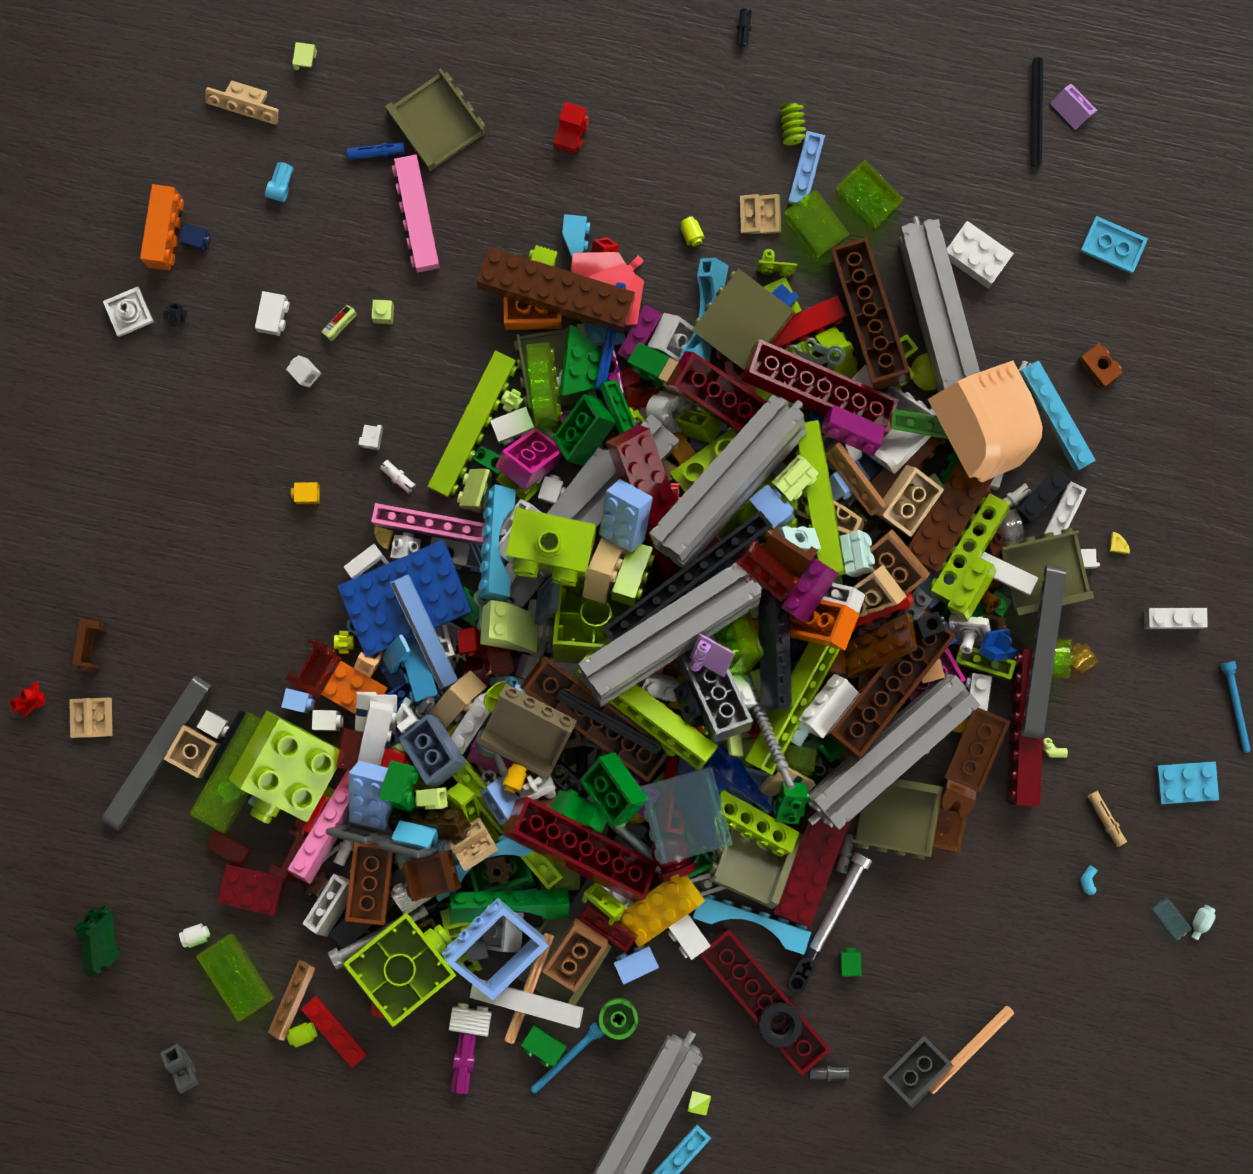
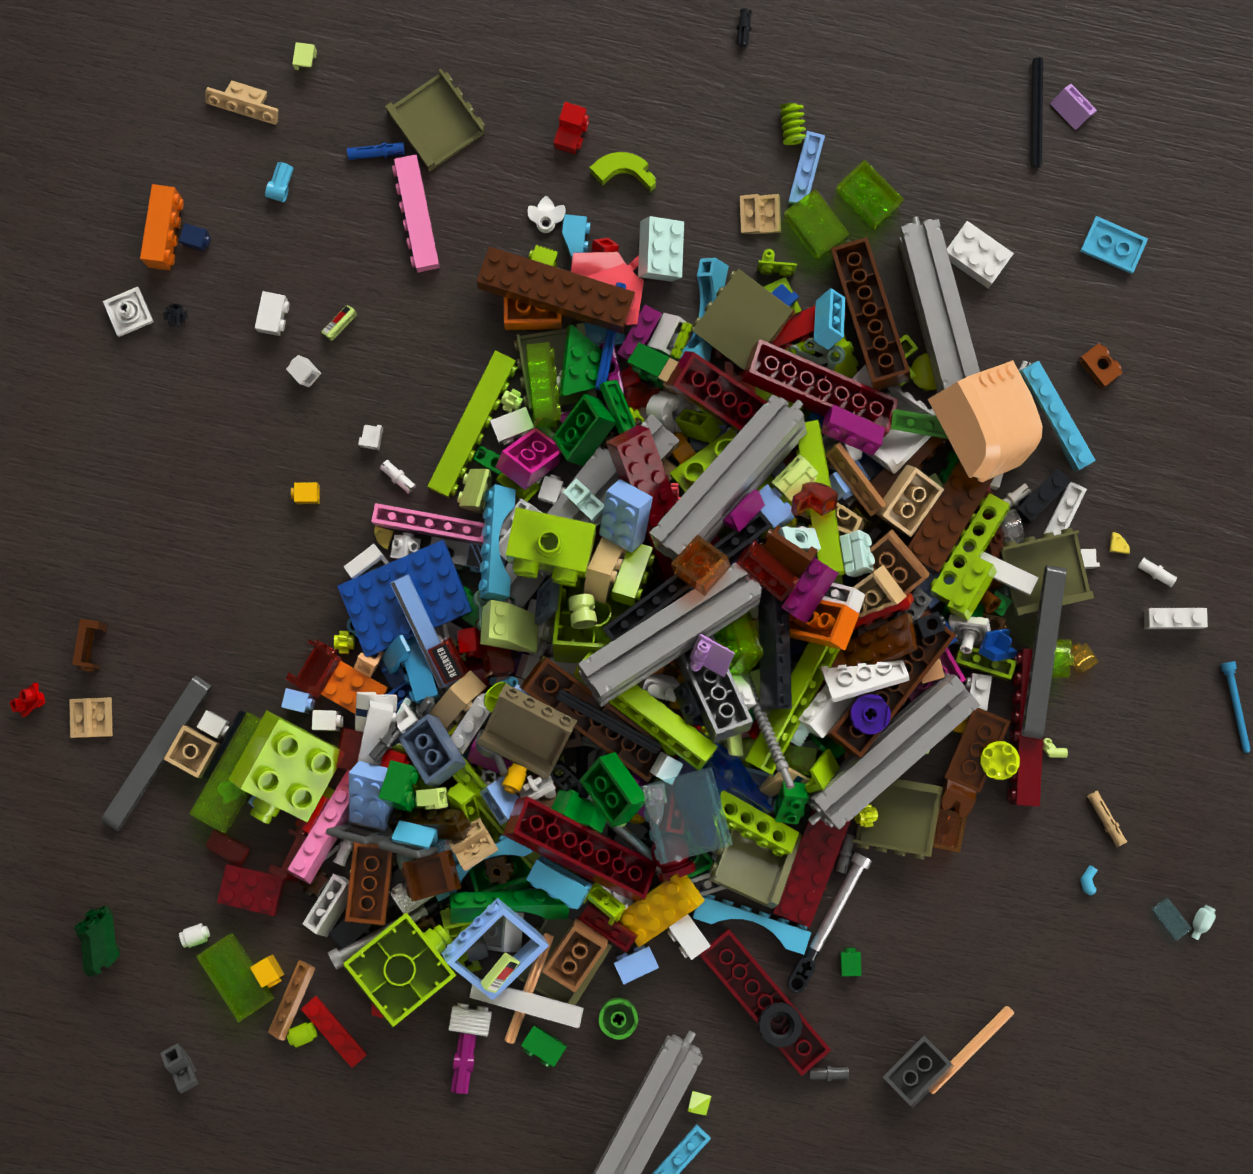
(267, 972): none -> yellow brick
(382, 311): yellowish green brick -> none
(384, 743): none -> dark grey axle
(447, 661): none -> panel
(499, 973): none -> yellowish green slope
(546, 212): none -> white plate
(559, 882): none -> medium azure brick
(583, 614): none -> yellowish green wheel
(584, 500): none -> light aqua slope
(593, 1033): dark azure piece -> none
(620, 163): none -> lime arch
(655, 799): none -> clear plate
(661, 249): none -> light aqua brick
(666, 767): none -> white panel
(681, 340): none -> lime axle
(691, 231): neon yellow brick -> none
(700, 565): none -> clear orange brick
(744, 511): none -> magenta panel
(815, 496): none -> clear red brick
(822, 772): none -> lime panel
(829, 319): none -> medium azure brick
(856, 680): none -> white wing
(867, 816): none -> neon yellow gear
(878, 706): none -> dark purple plate
(1000, 760): none -> neon yellow dish
(1157, 572): none -> white pin
(1187, 782): medium azure plate -> none

